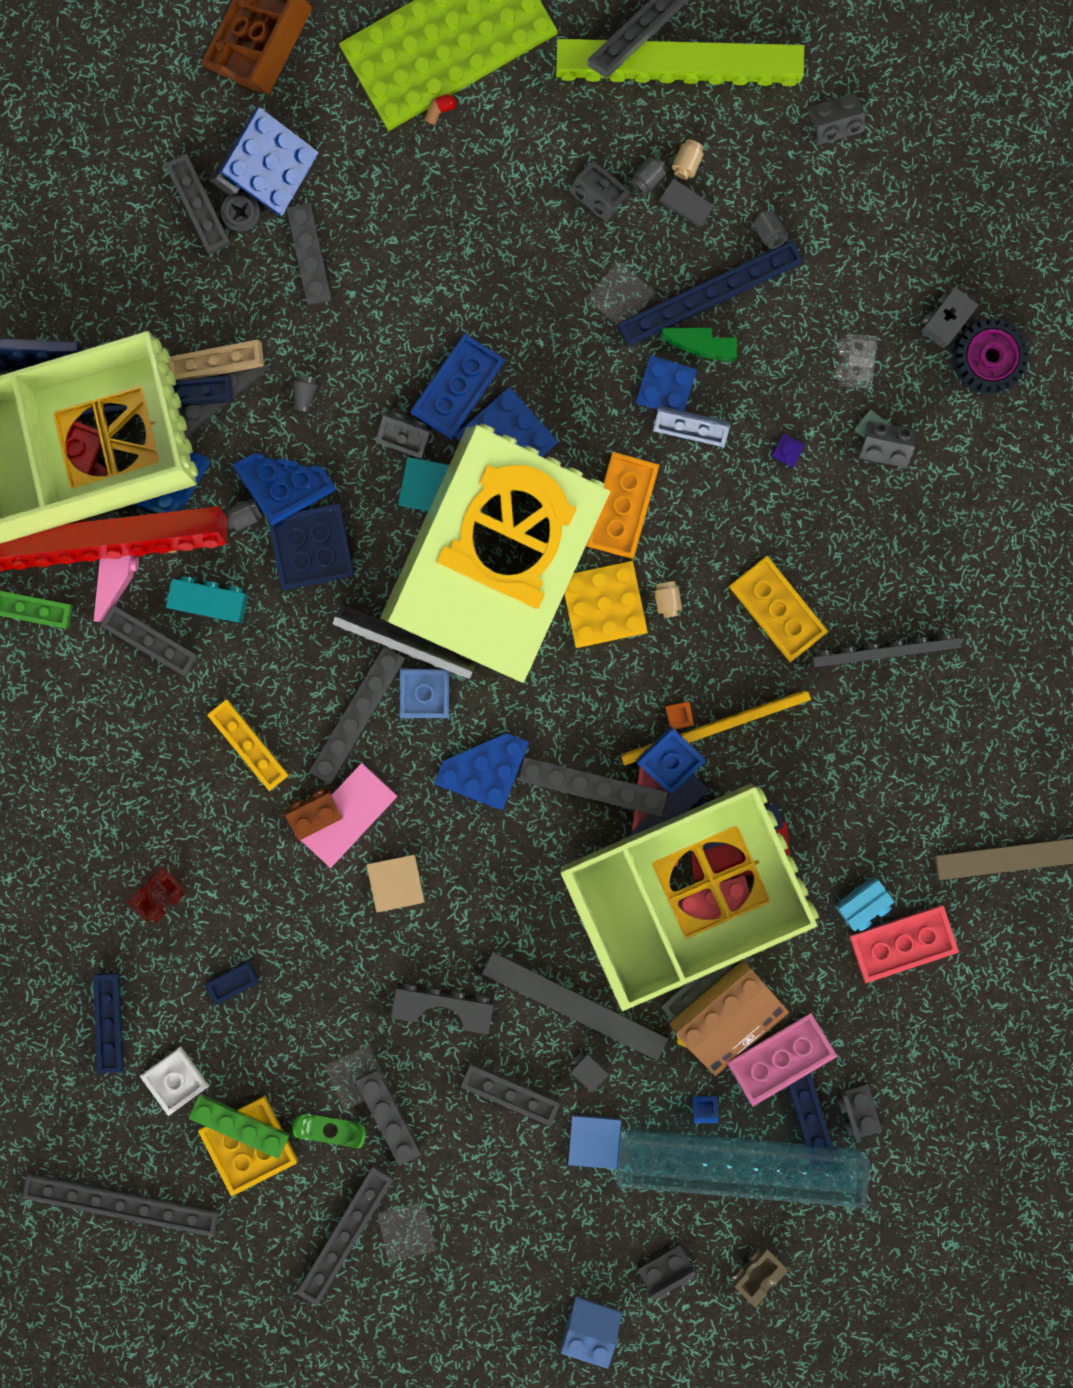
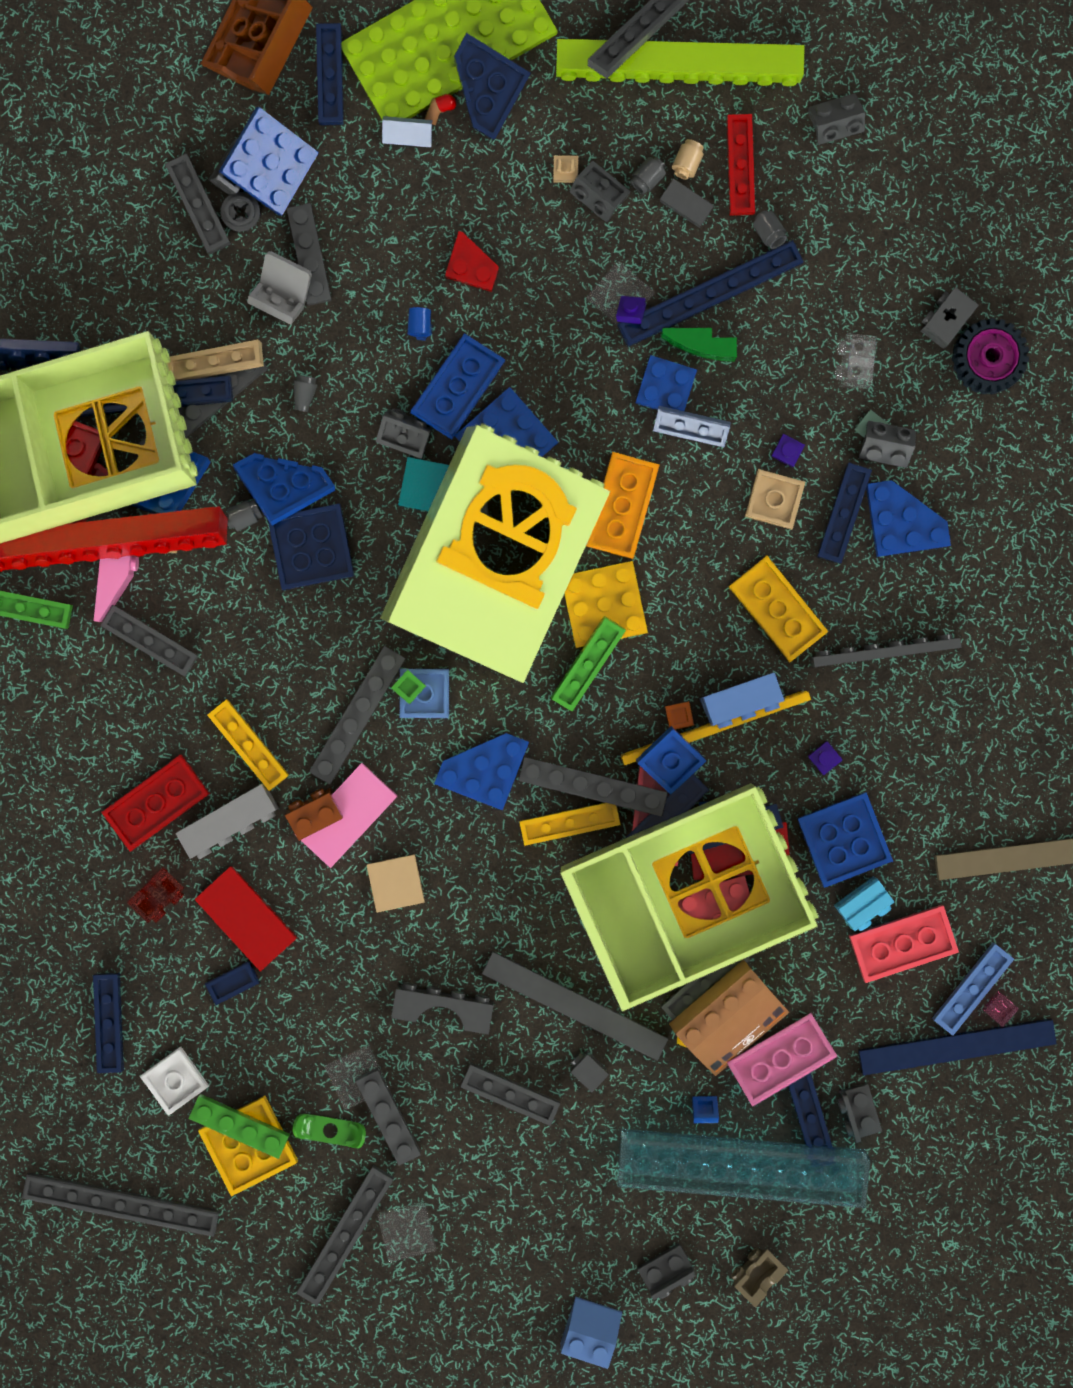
(155, 803): none -> red tile
(207, 599): teal brick -> none
(226, 821): none -> light grey brick
(246, 918): none -> red tile
(281, 288): none -> light grey bracket
(330, 74): none -> dark blue plate
(403, 641): dark grey plate -> none
(407, 131): none -> tile
(408, 687): none -> bright green plate
(419, 323): none -> blue piece
(471, 265): none -> red wing
(488, 84): none -> dark blue plate
(565, 169): none -> tan tile
(569, 823): none -> yellow plate
(588, 663): none -> bright green plate
(594, 1141): medium blue tile -> none
(631, 309): none -> dark purple plate
(668, 599): tan brick -> none
(740, 164): none -> red plate
(742, 700): none -> medium blue slope
(775, 499): none -> tan tile
(824, 758): none -> dark purple plate
(844, 513): none -> dark blue plate
(844, 839): none -> blue plate
(903, 522): none -> blue plate
(957, 1046): none -> dark blue tile
(972, 988): none -> medium blue plate
(1000, 1009): none -> clear pink tile

